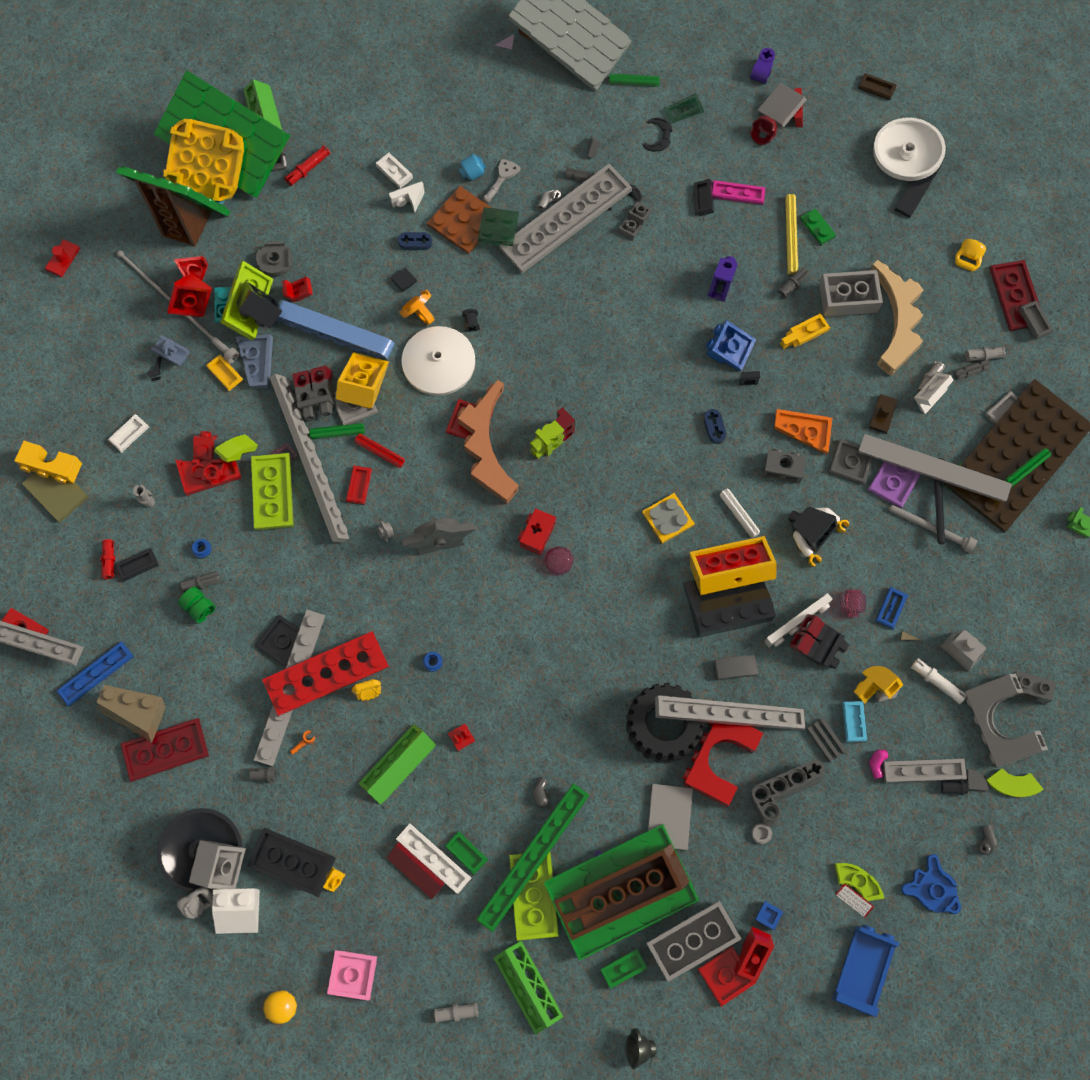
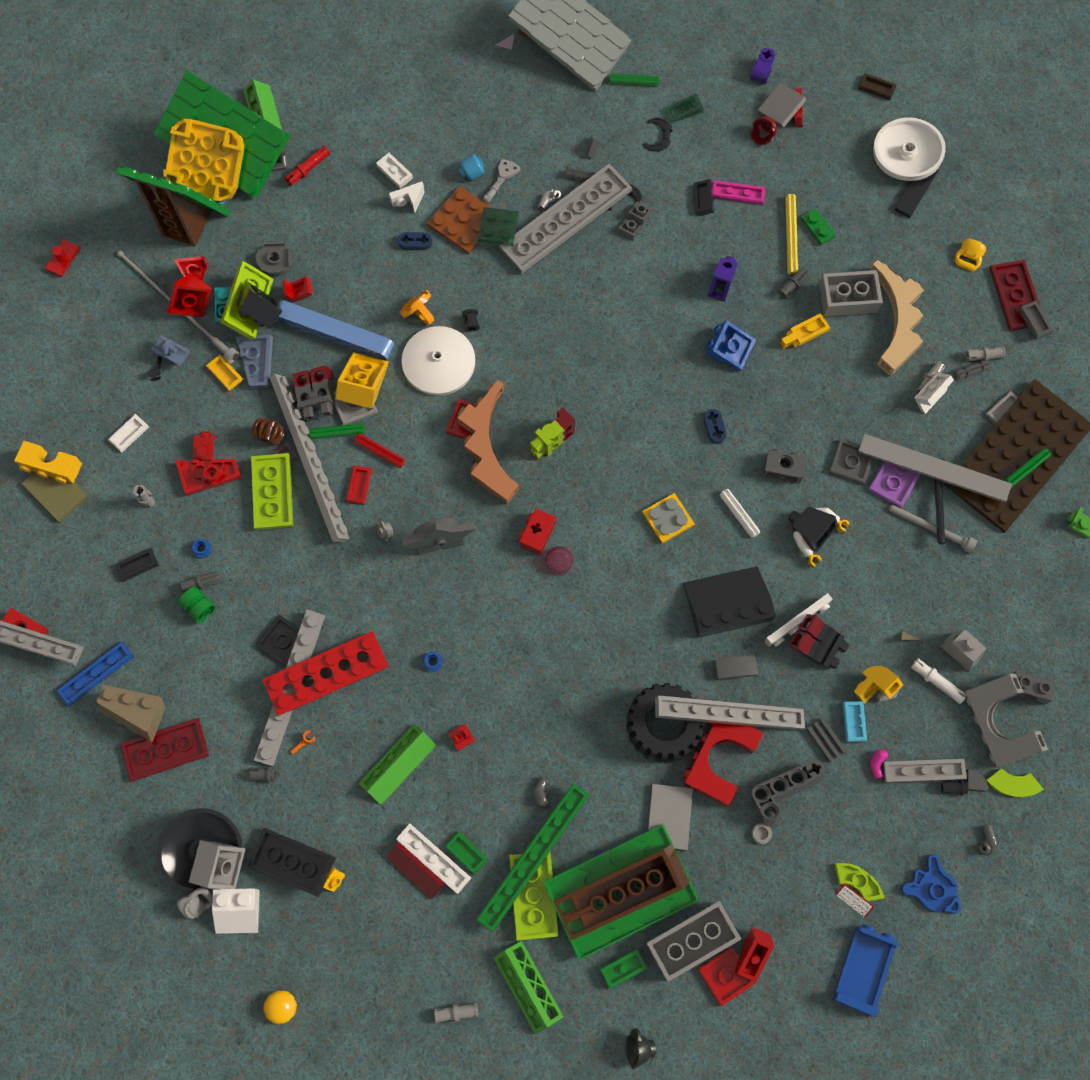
(107, 559): red pin -> none
(233, 448): lime slope -> none
(267, 431): none -> reddish brown gear
(352, 975): bright pink plate -> none
(367, 690): yellow piece -> none
(404, 279): black tile -> none
(732, 565): yellow brick -> none
(749, 378): black tile -> none
(769, 915): blue plate -> none
(806, 428): orange wing -> none
(853, 602): clear pink head -> none
(883, 413): dark brown tile -> none
(884, 622): blue tile -> none

